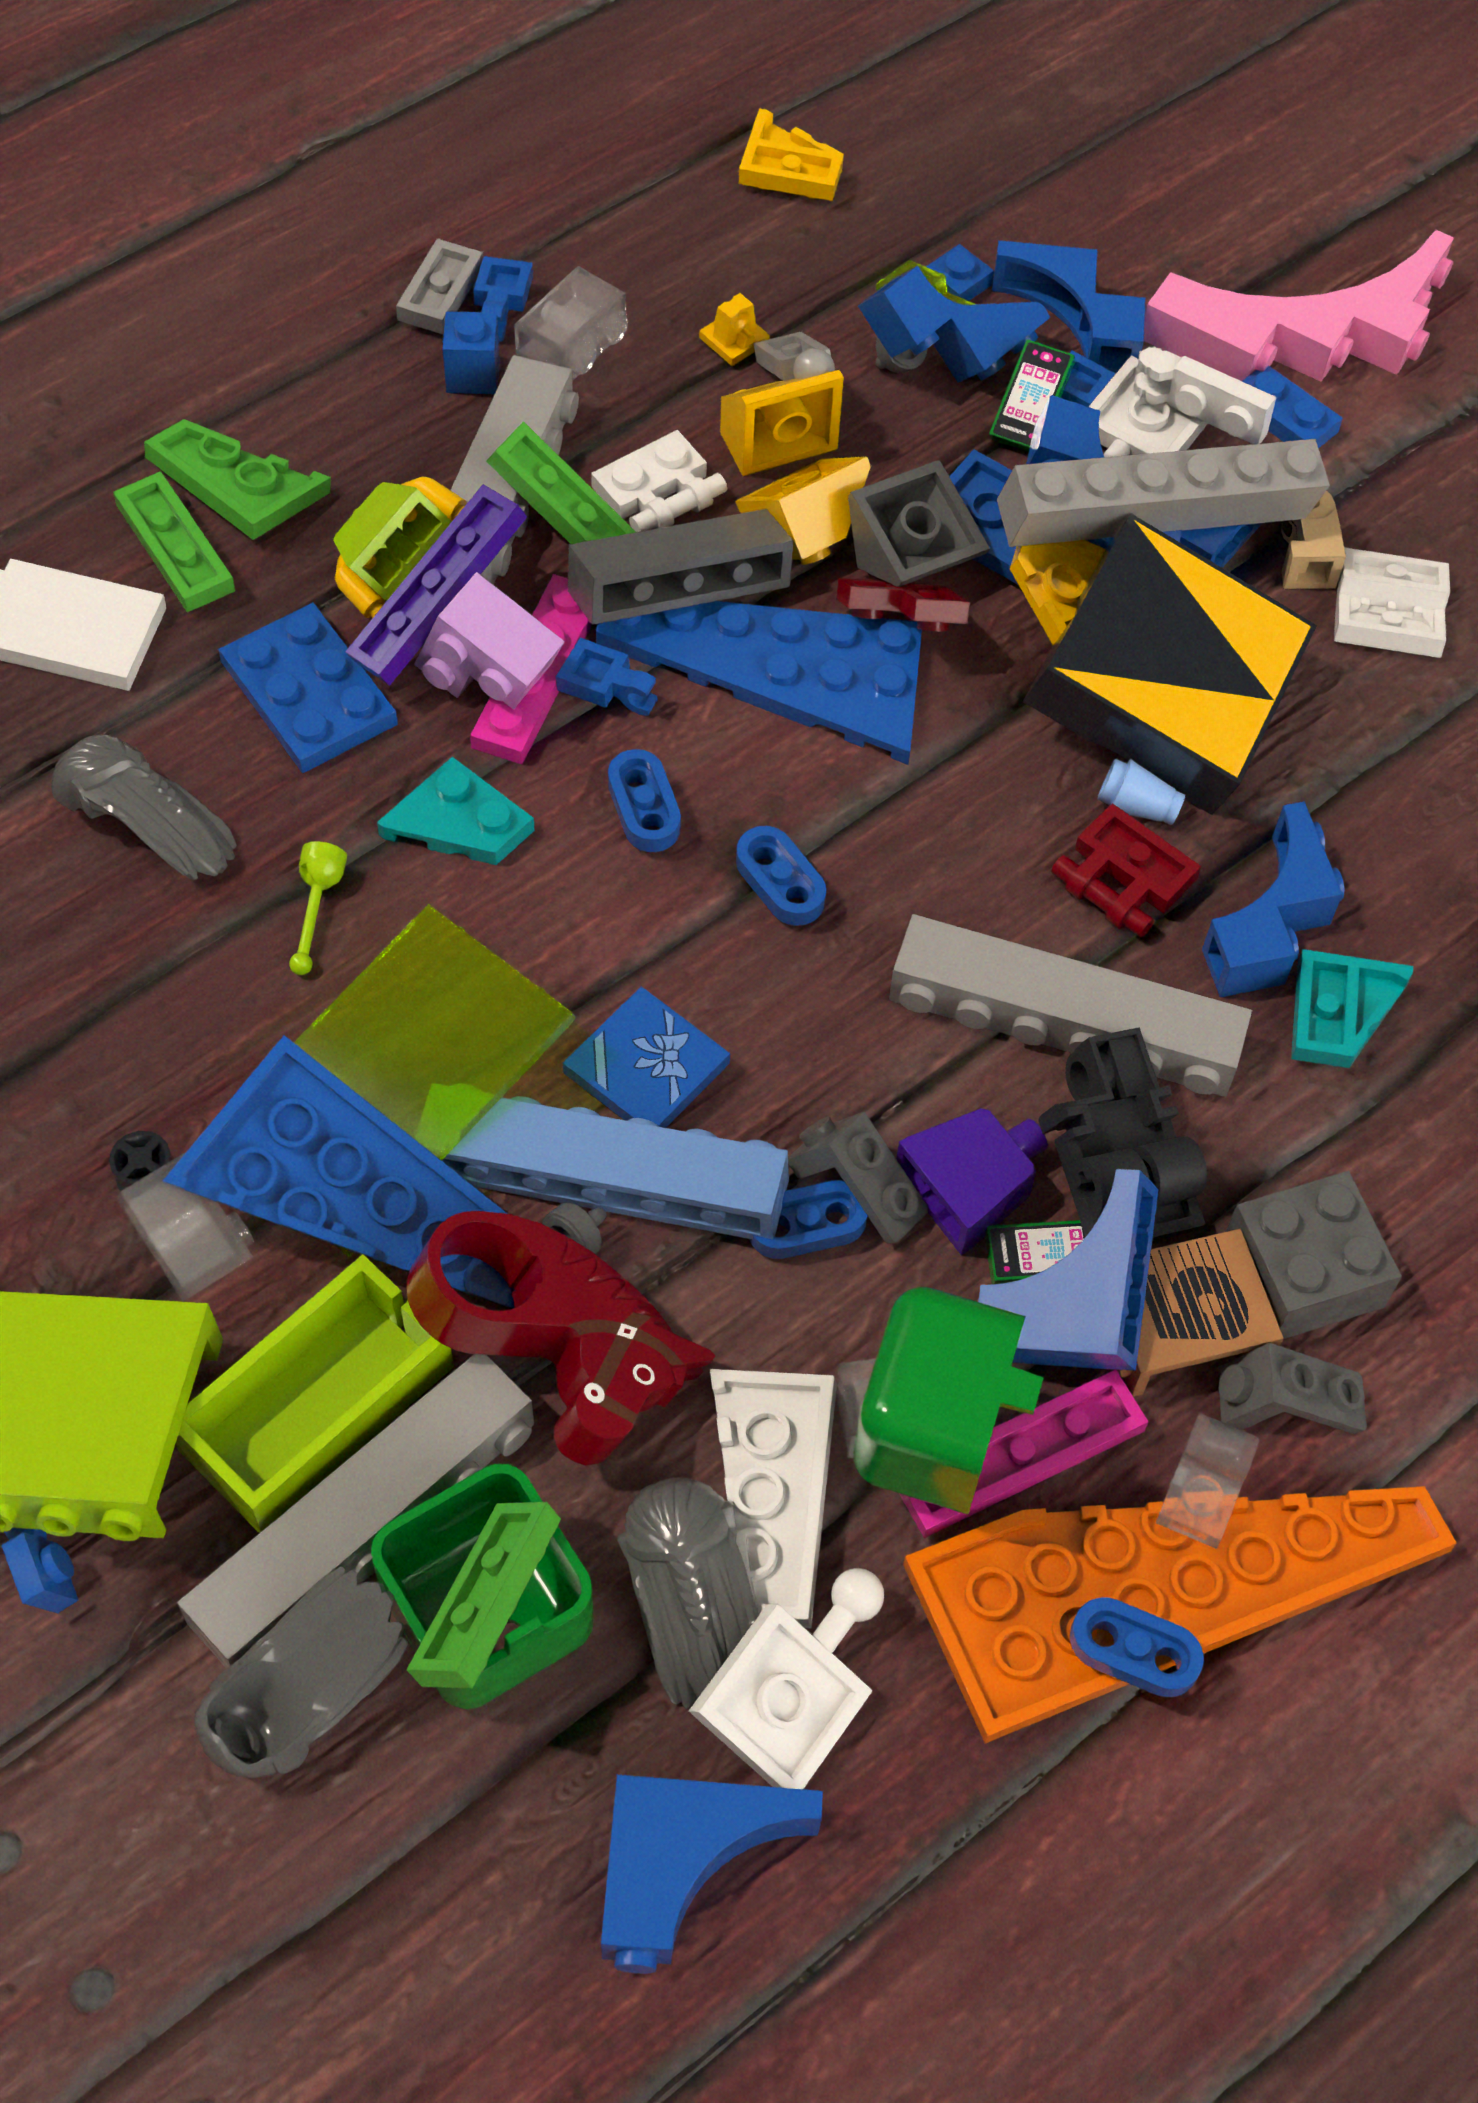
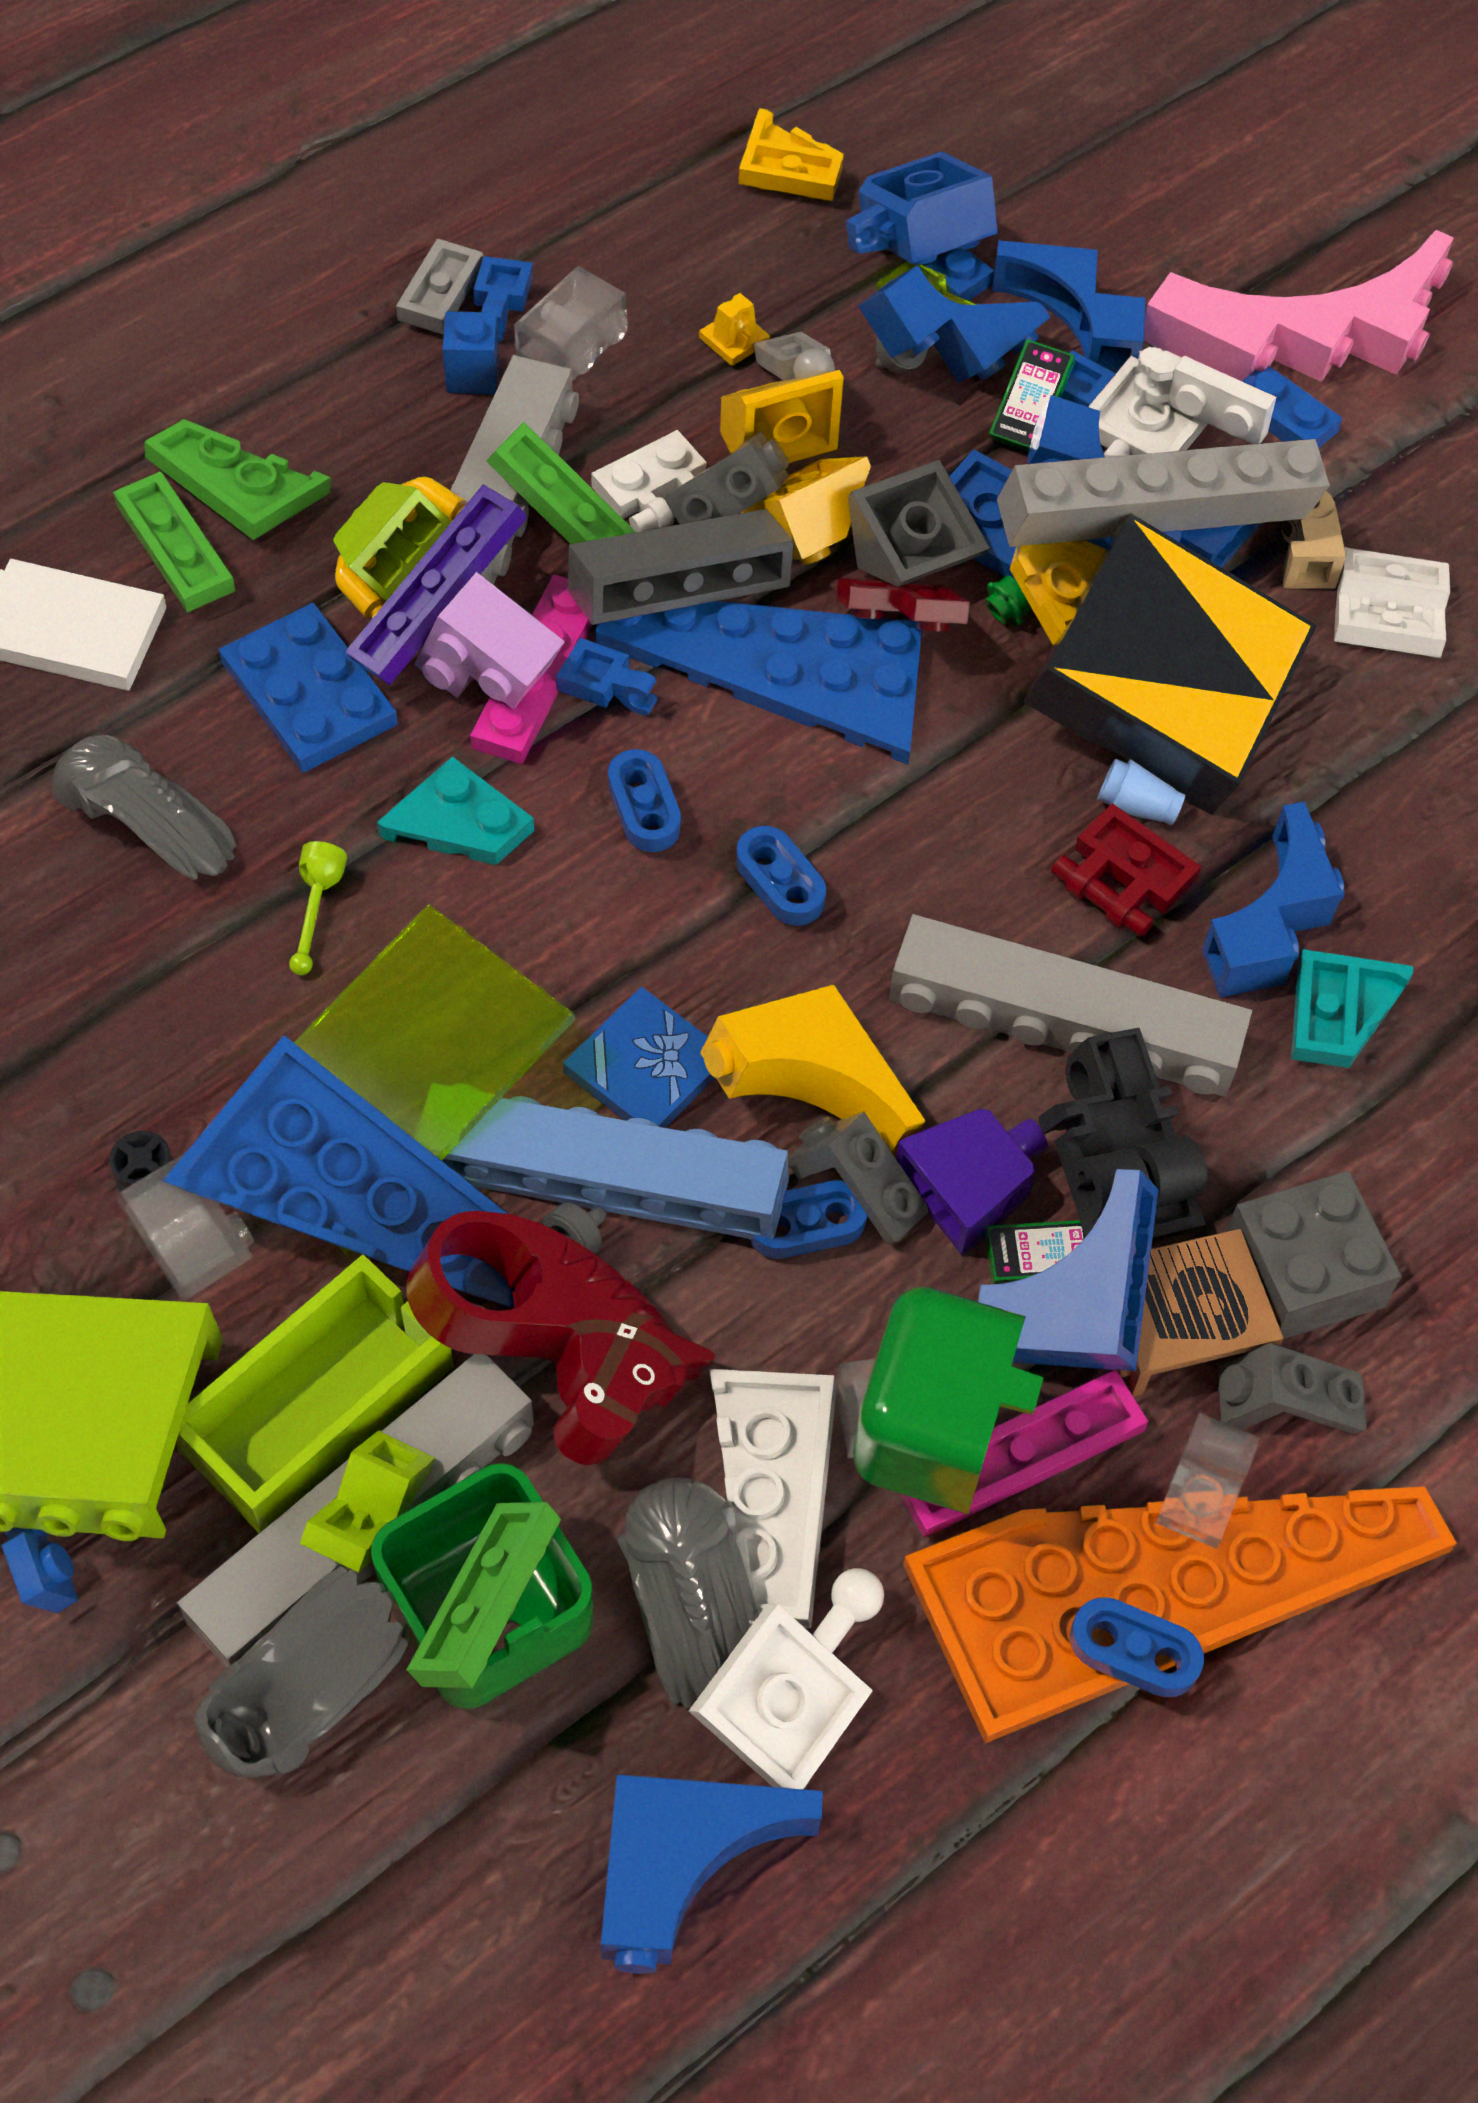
(374, 1490): none -> lime slope
(732, 483): none -> dark grey bracket
(811, 1053): none -> yellow arch
(924, 209): none -> blue hinge
(1007, 601): none -> green plate

